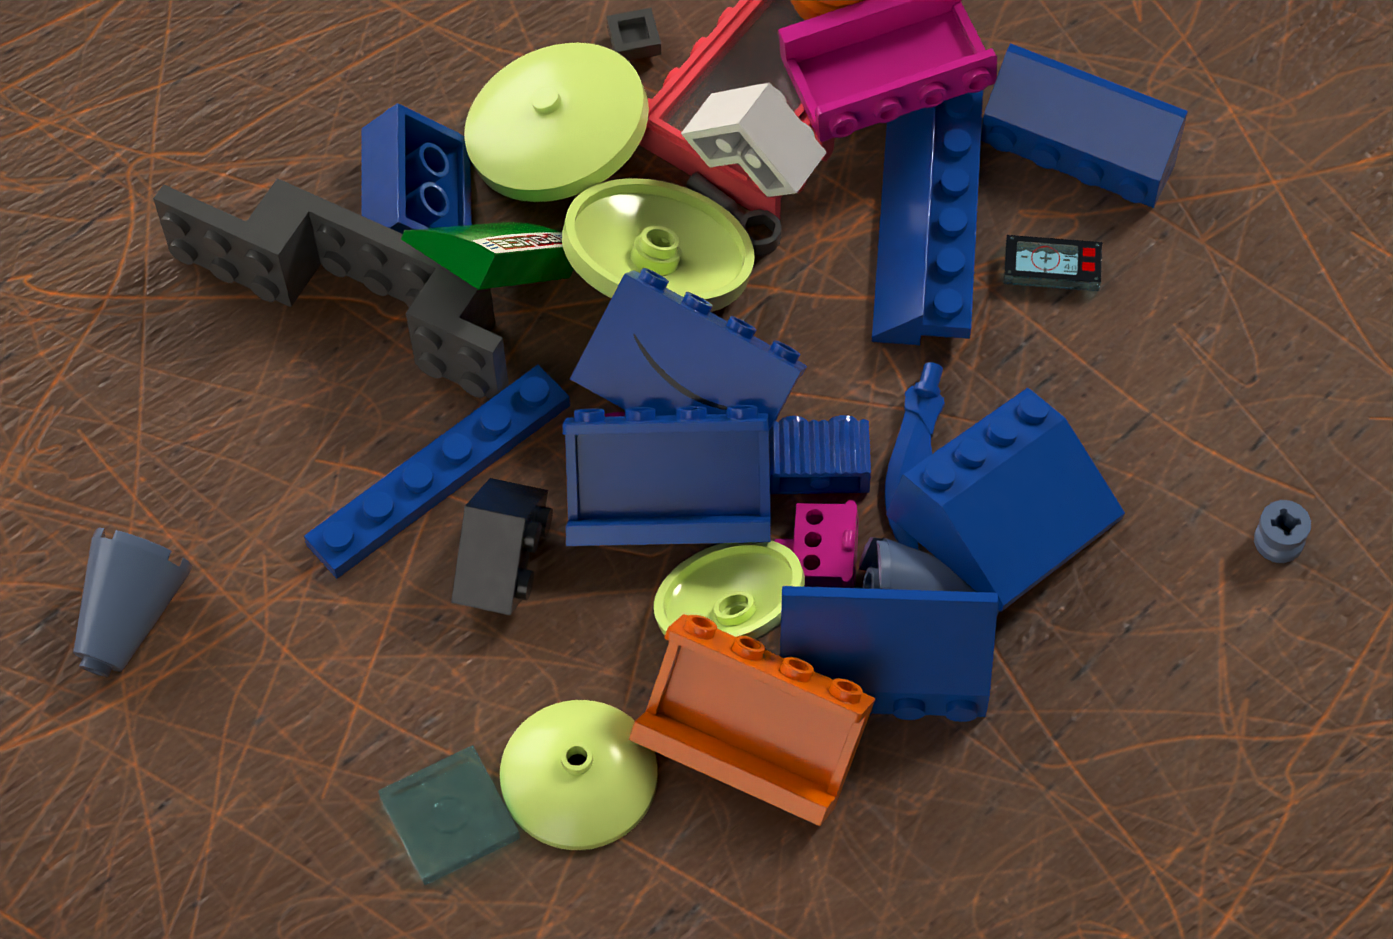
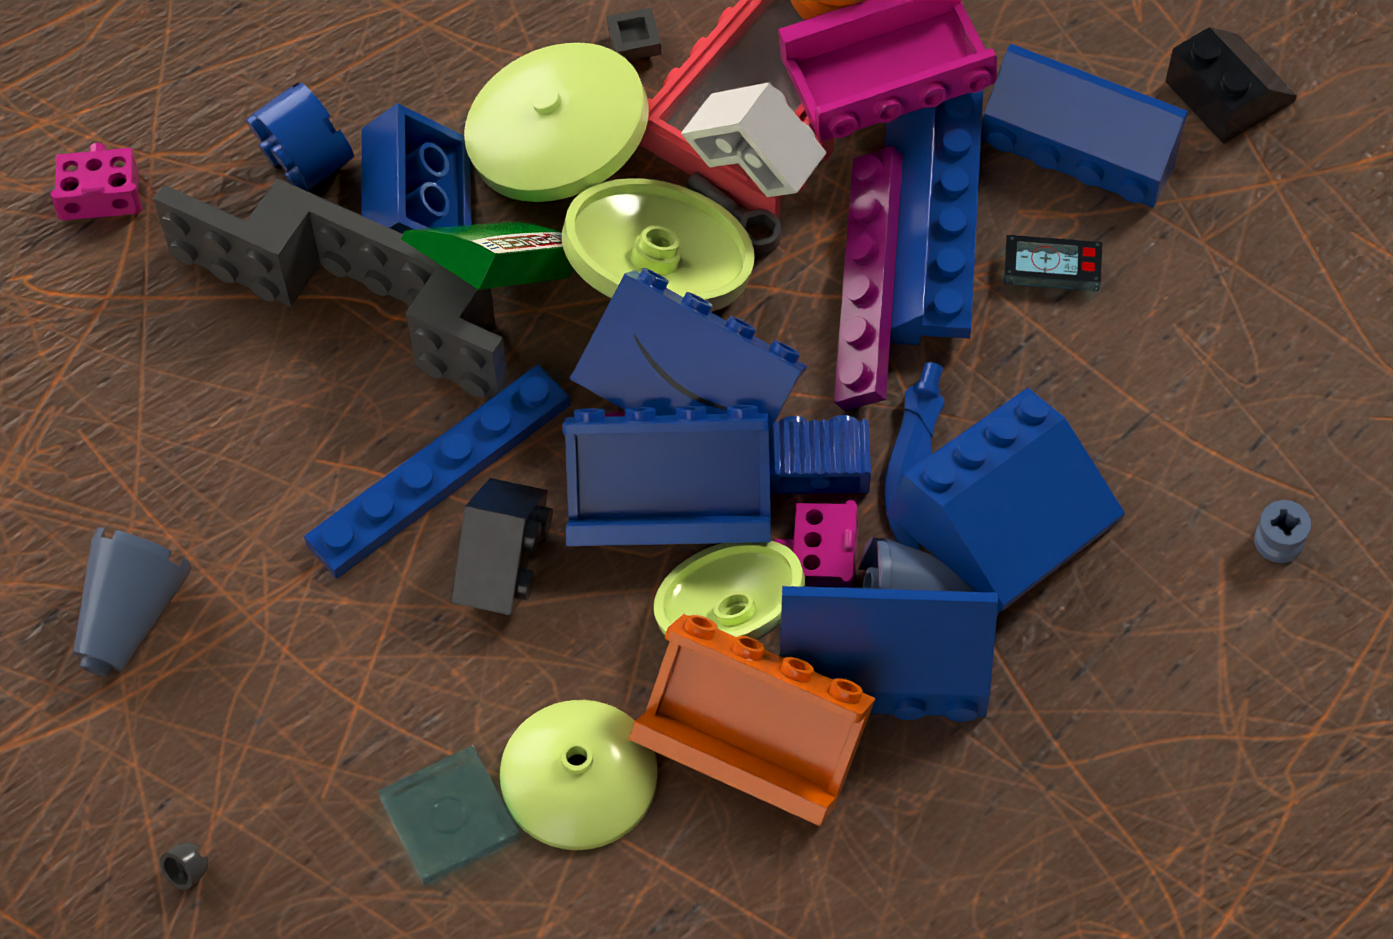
(97, 181): none -> dark pink piece
(183, 865): none -> dark grey hinge
(300, 137): none -> blue brick
(868, 279): none -> magenta plate
(1226, 82): none -> black slope

